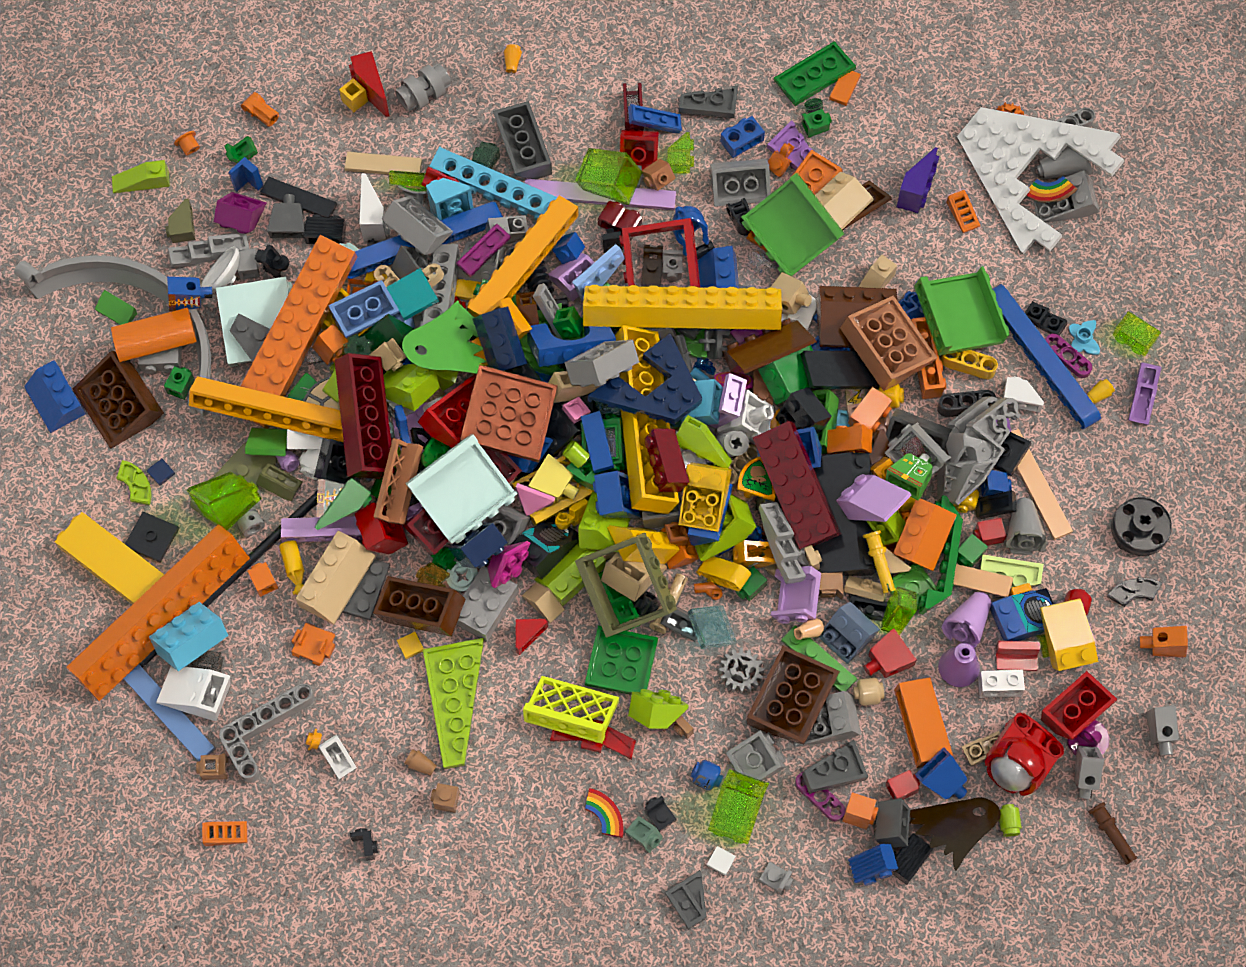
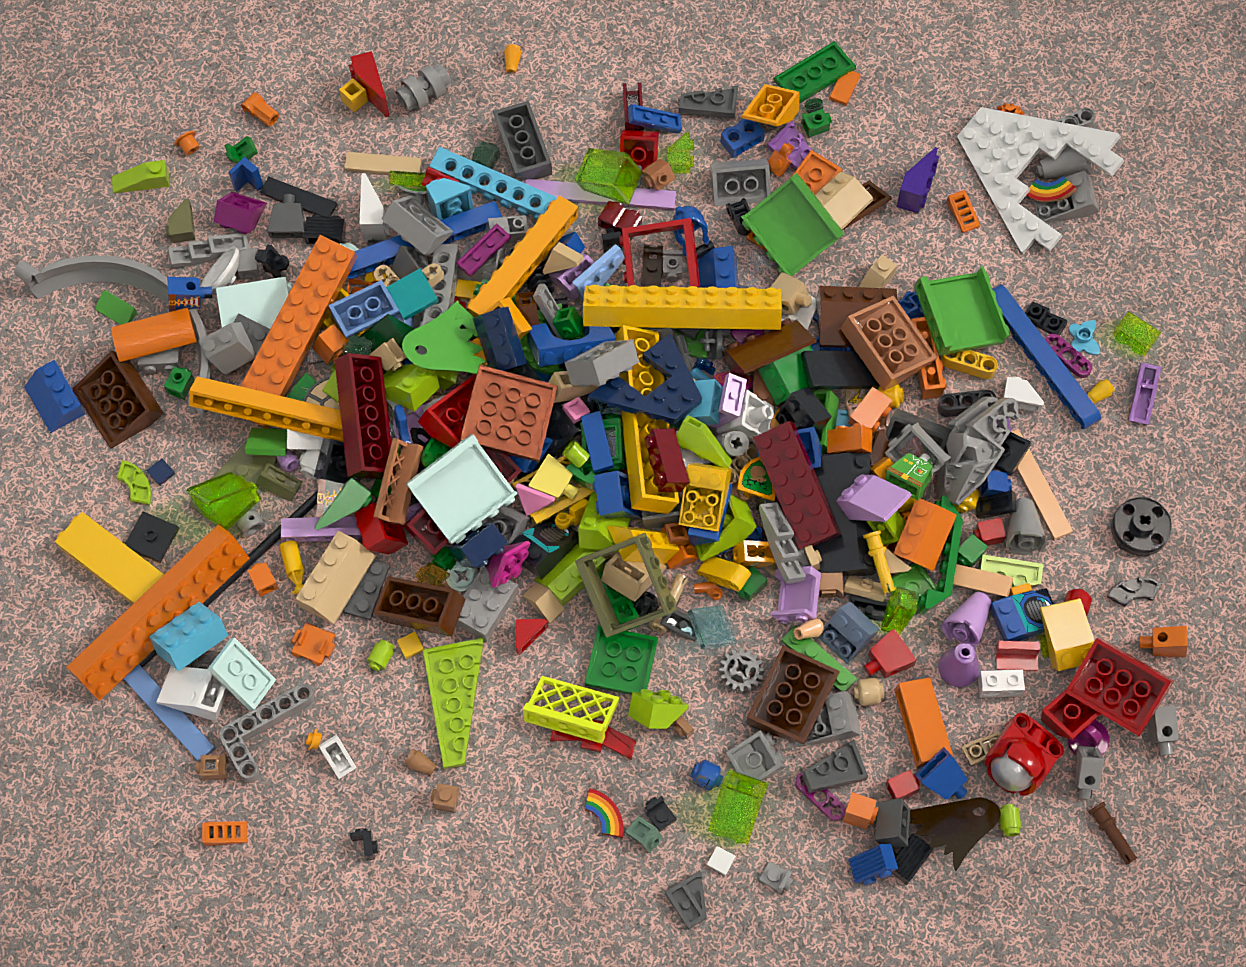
(228, 348): none -> light grey slope
(242, 674): none -> light aqua plate
(380, 655): none -> lime brick
(562, 258): none -> tan slope
(773, 106): none -> light orange slope
(1119, 686): none -> red slope

